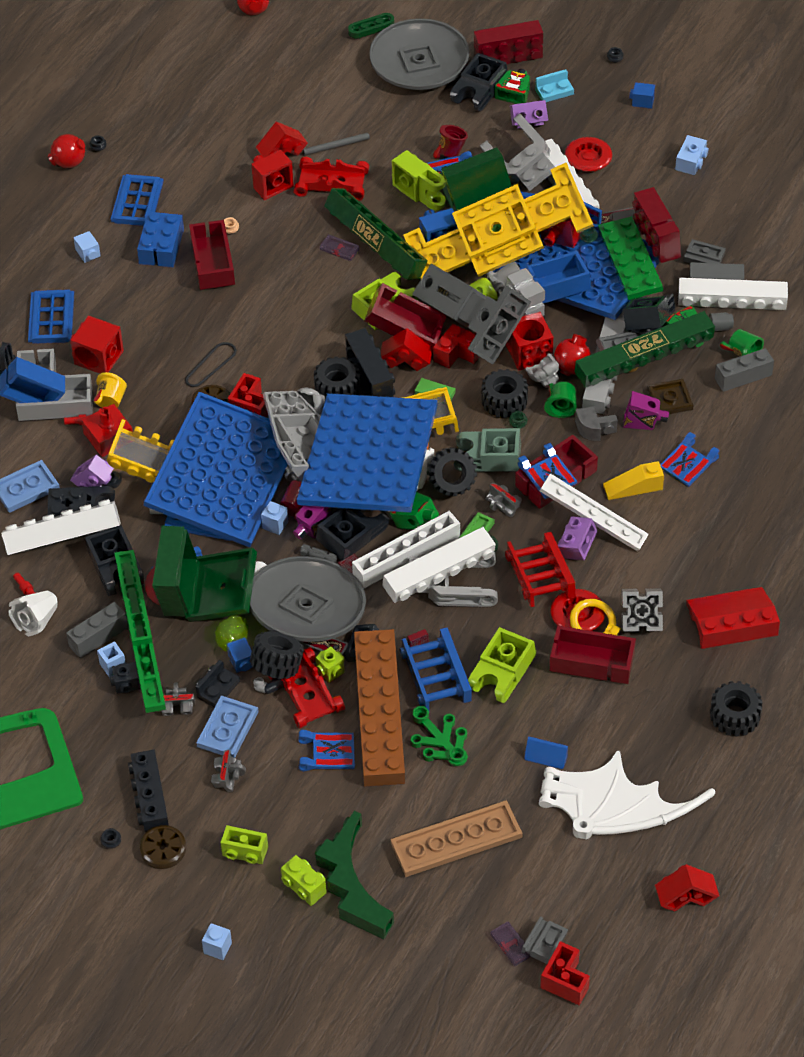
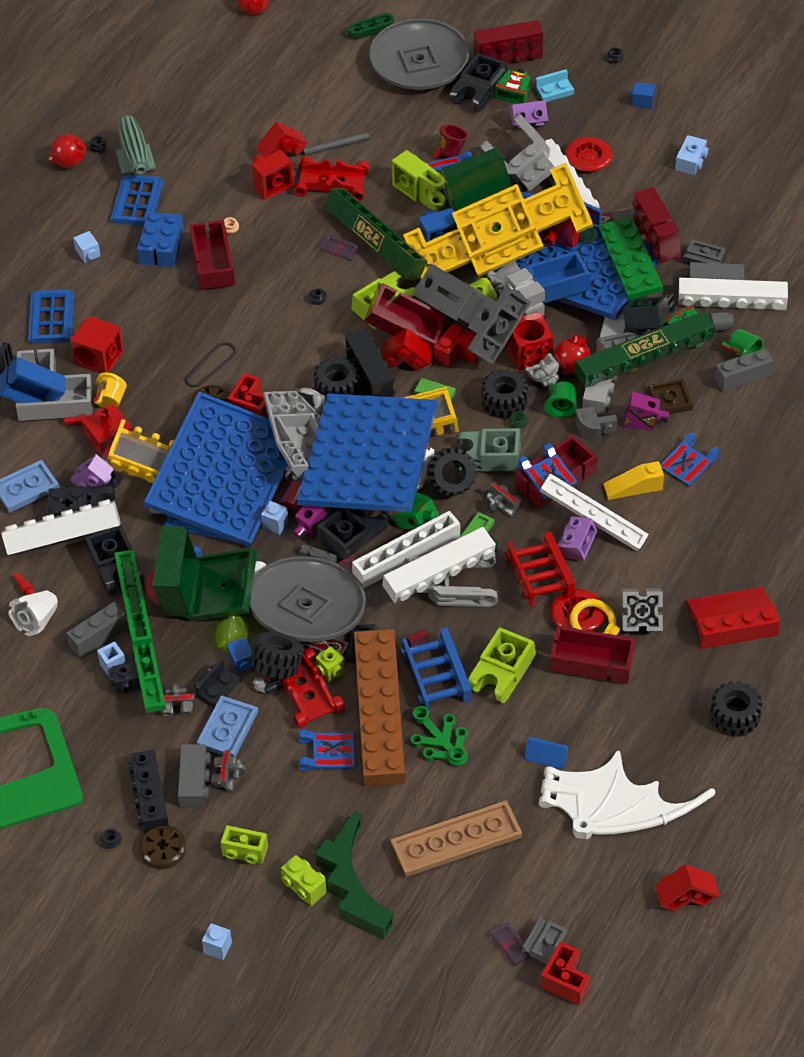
(135, 153): none -> sand green plate
(193, 775): none -> dark grey brick
(318, 296): none -> black plate

